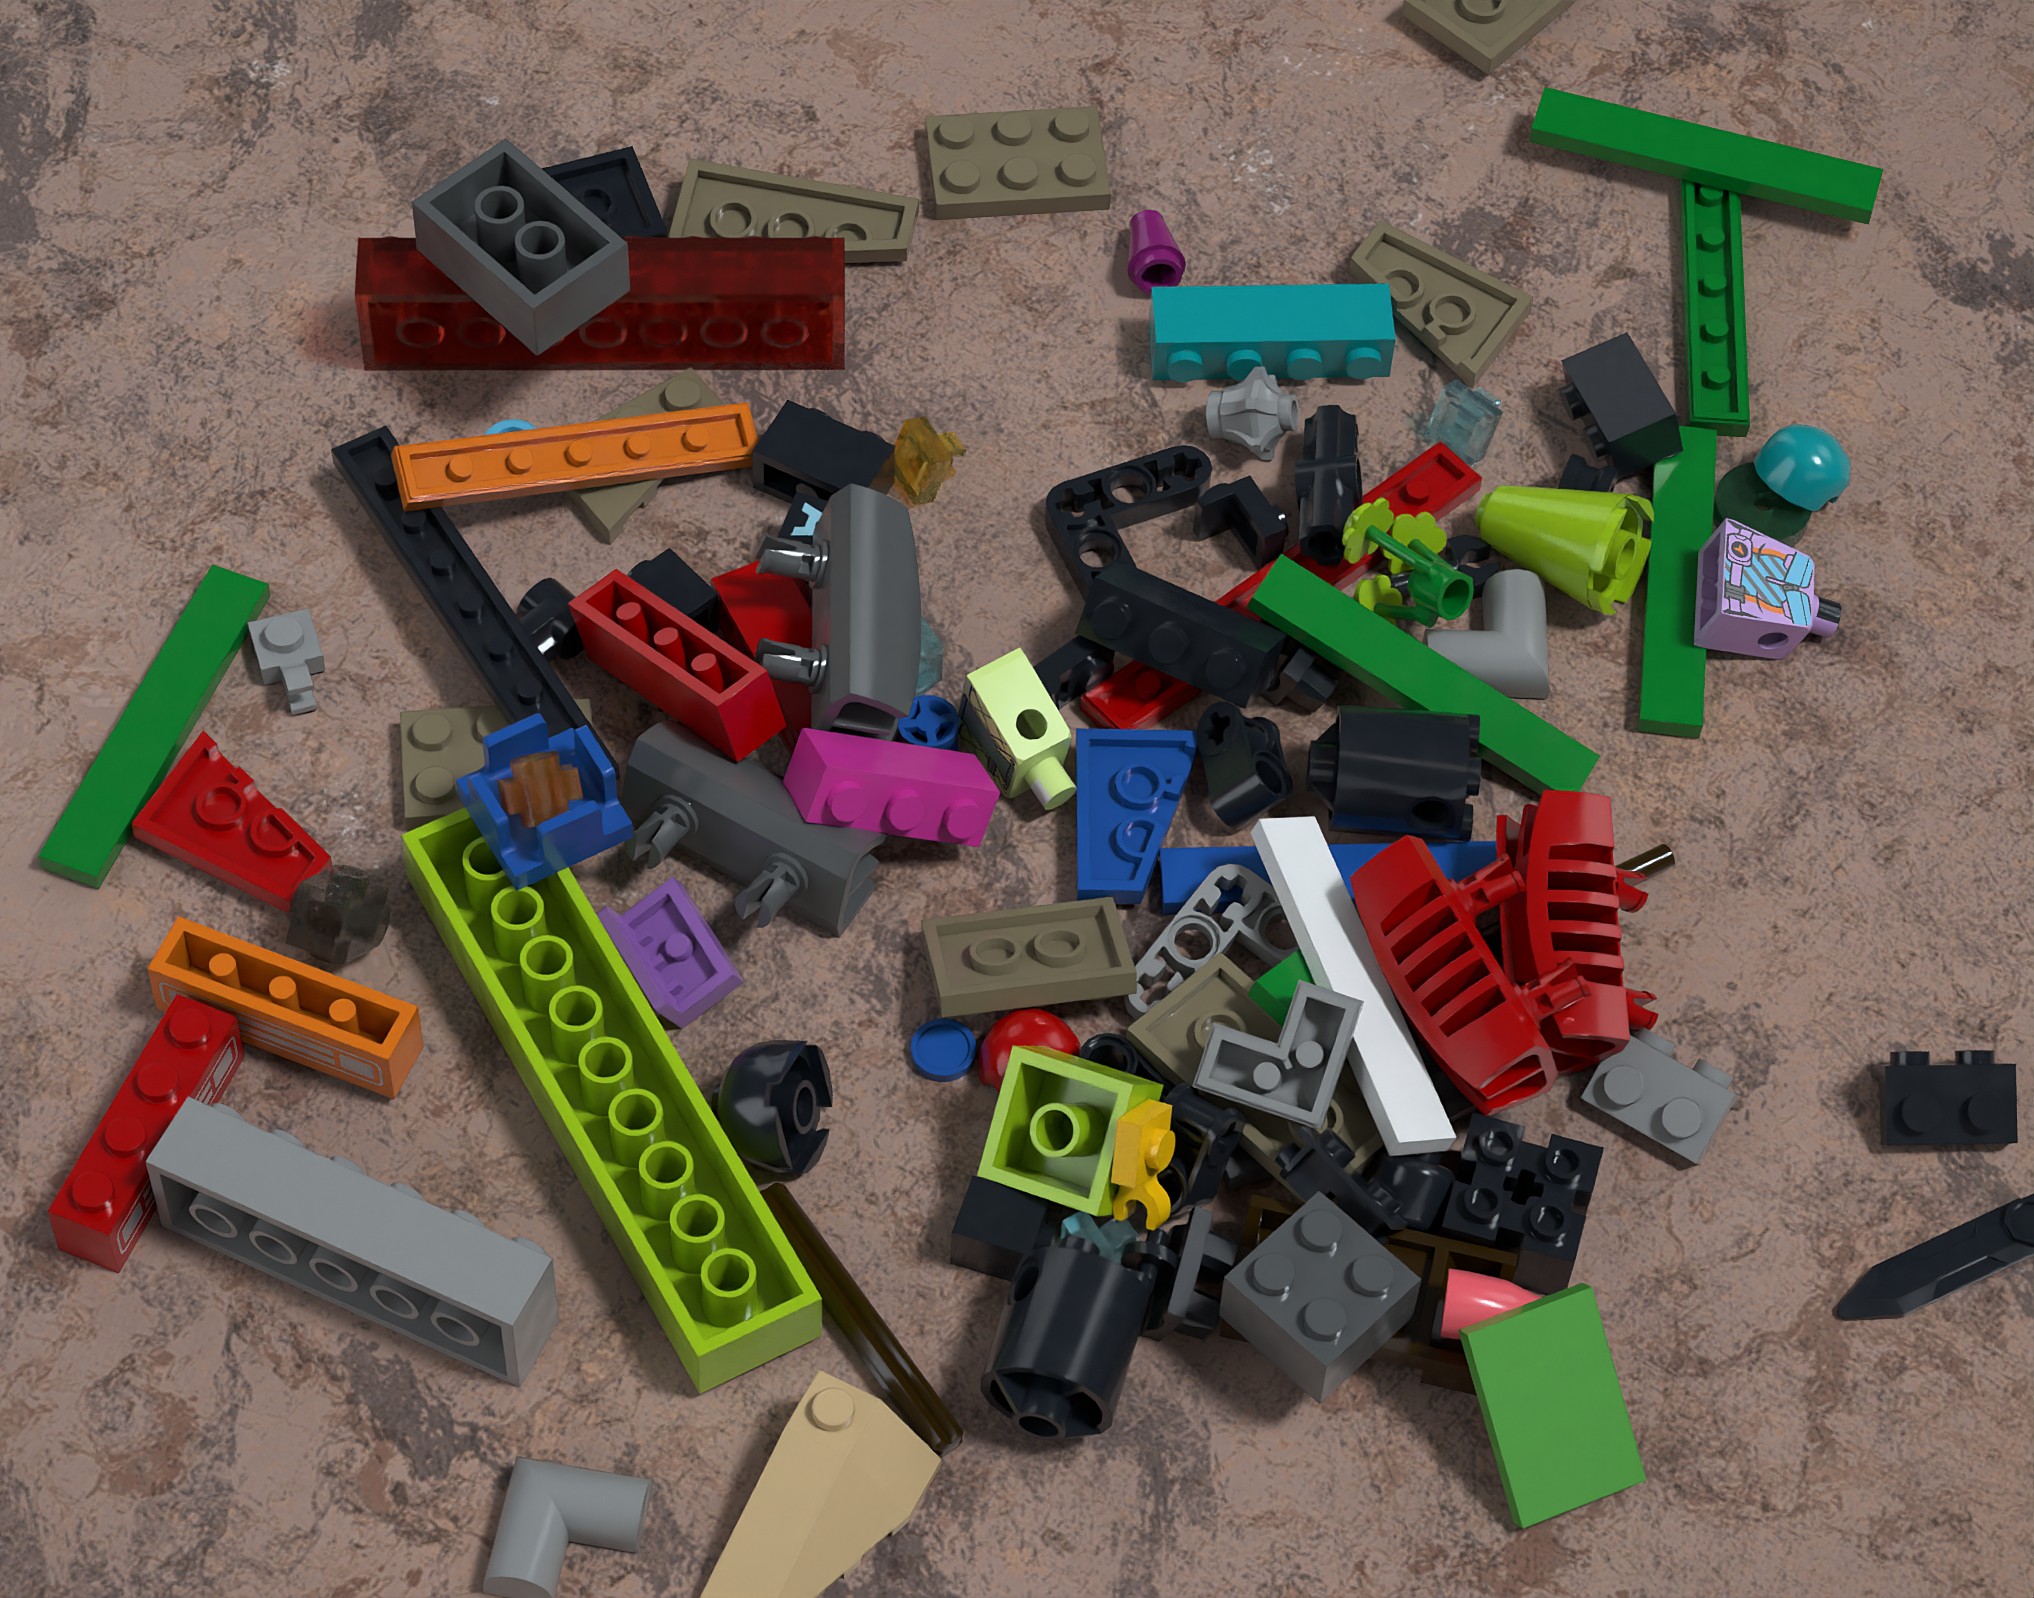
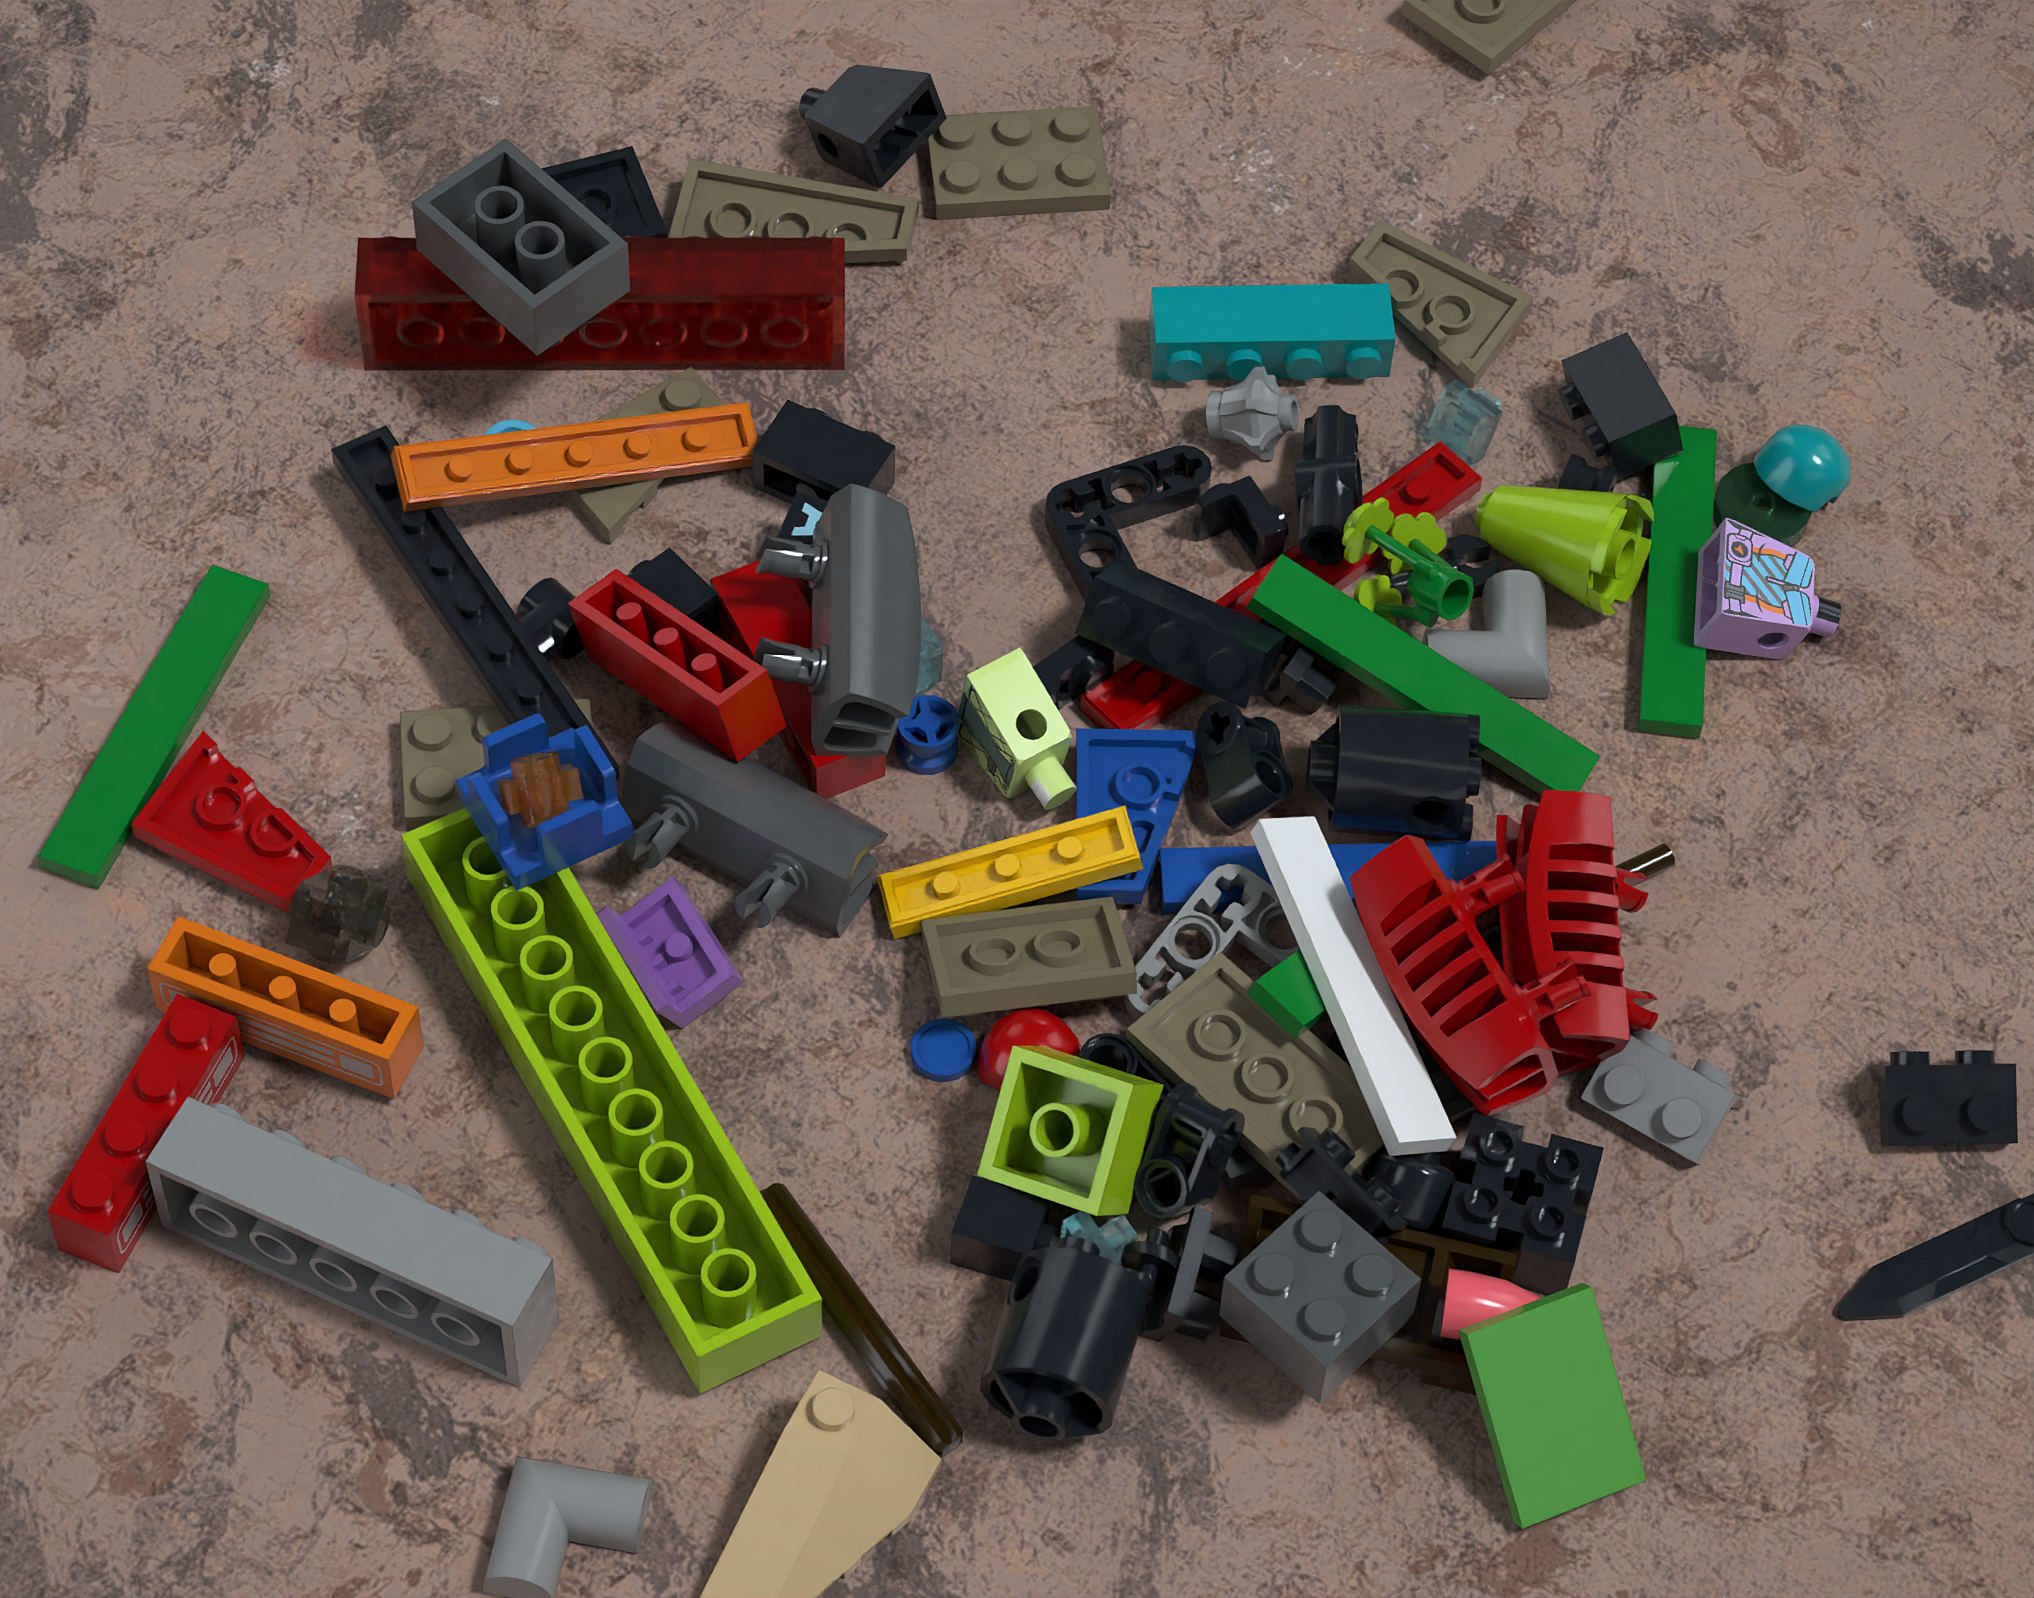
(289, 653): light grey plate -> none
(774, 1103): black cylinder -> none
(872, 119): none -> black torso
(890, 787): dark pink brick -> none
(924, 459): clear yellow tile -> none
(1011, 871): none -> yellow tile
(1140, 1153): yellow plate -> none
(1153, 253): magenta cone -> none
(1288, 1077): light grey brick -> none
(1706, 155): green tile -> none
(1714, 309): green tile -> none

